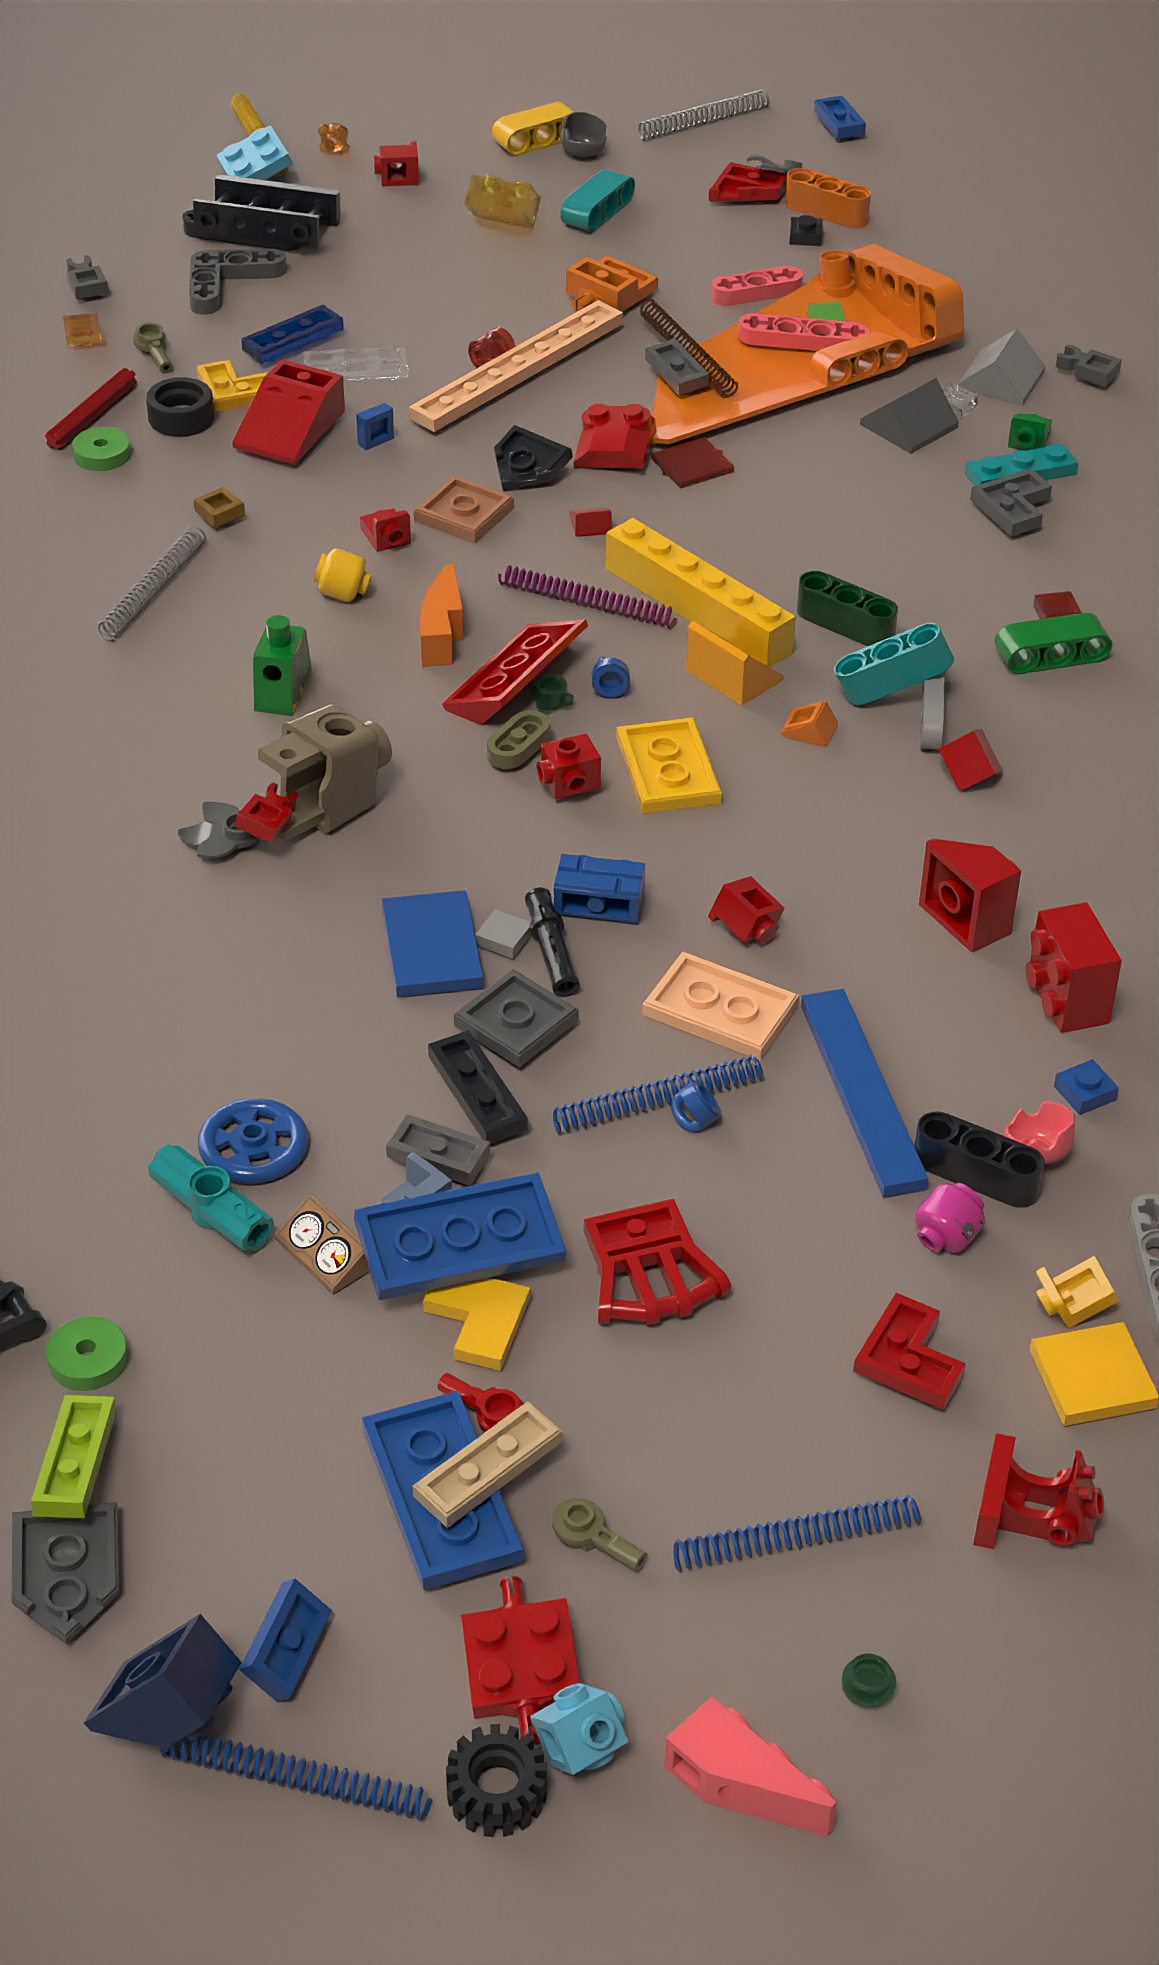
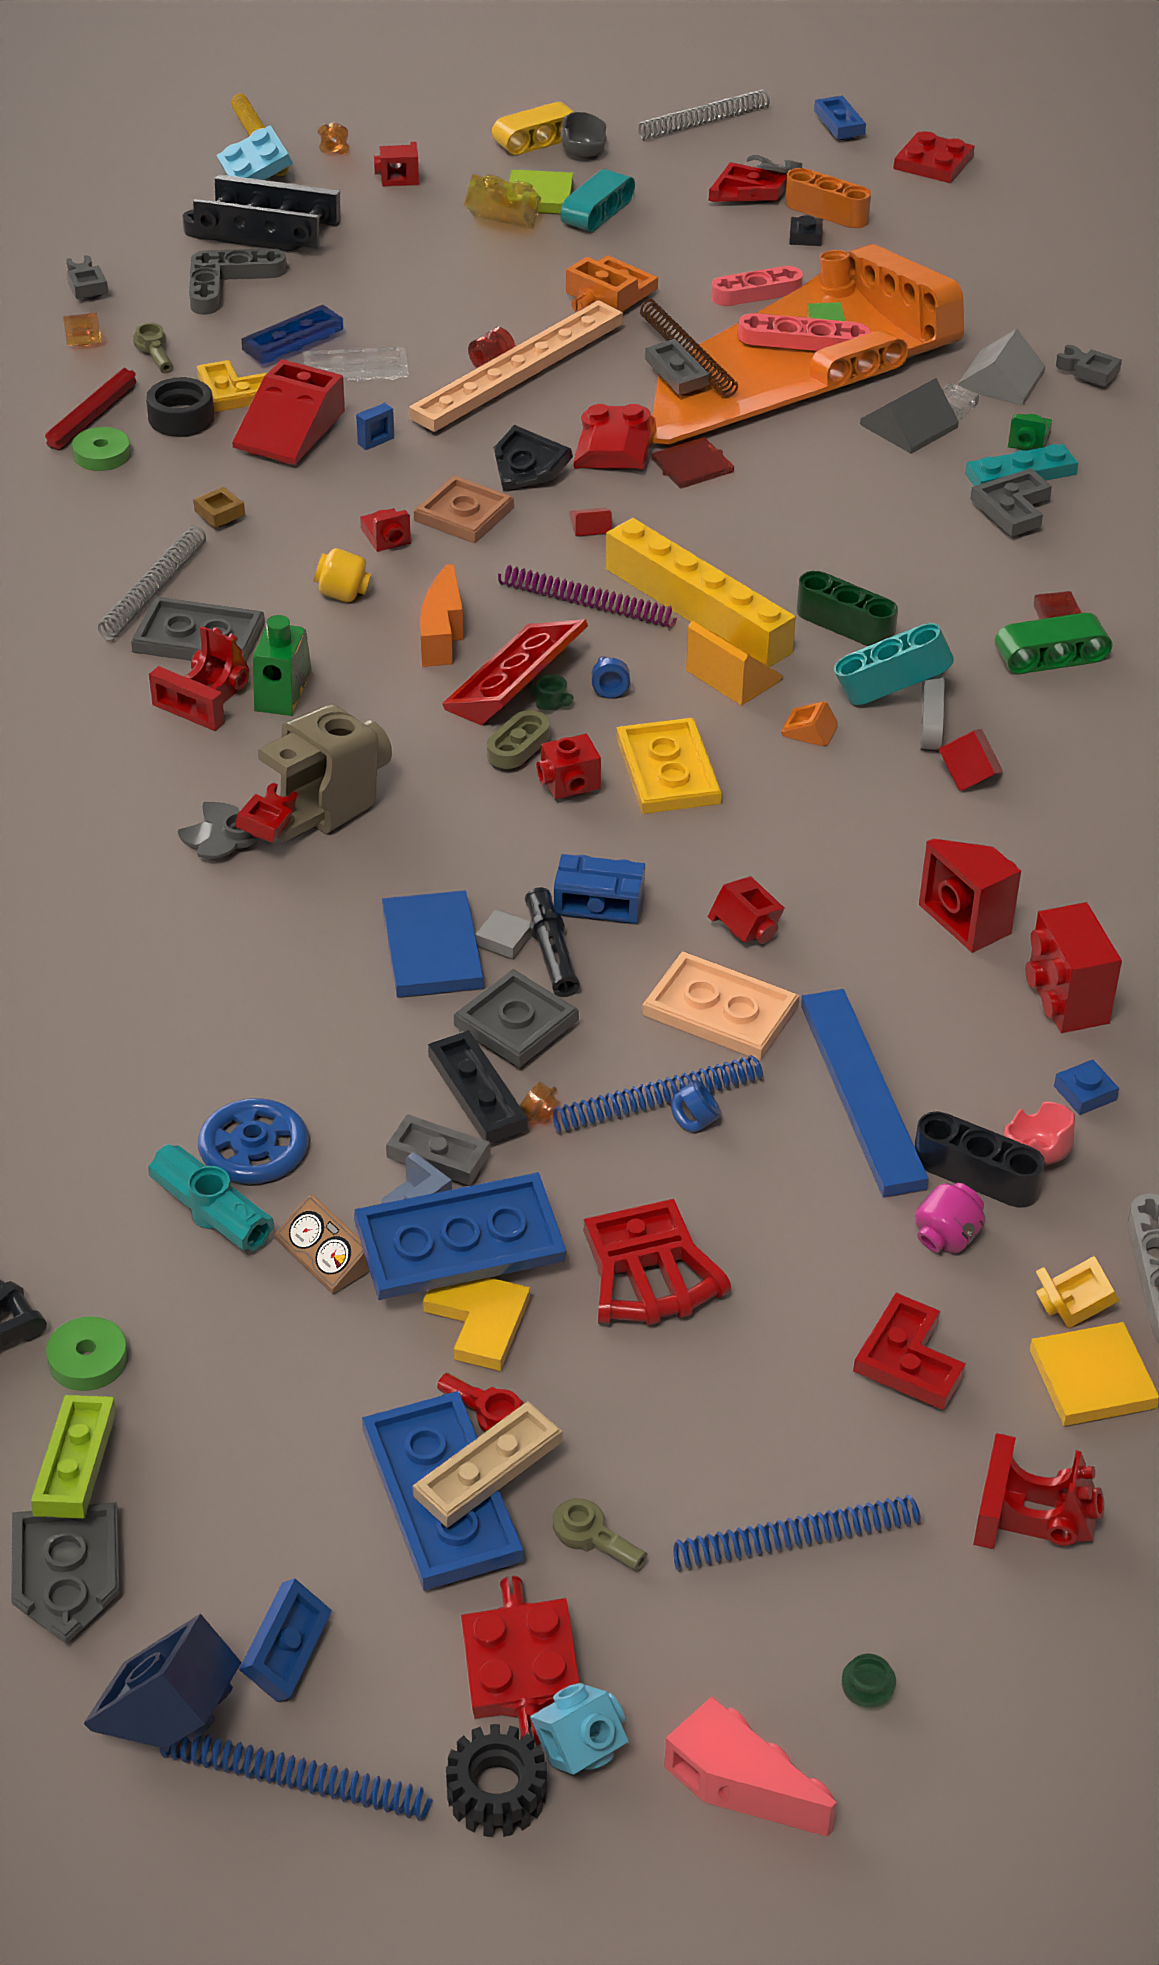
(174, 626): none -> dark grey tile
(215, 665): none -> red tile
(540, 1103): none -> clear orange plate
(549, 185): none -> lime tile
(934, 156): none -> red plate

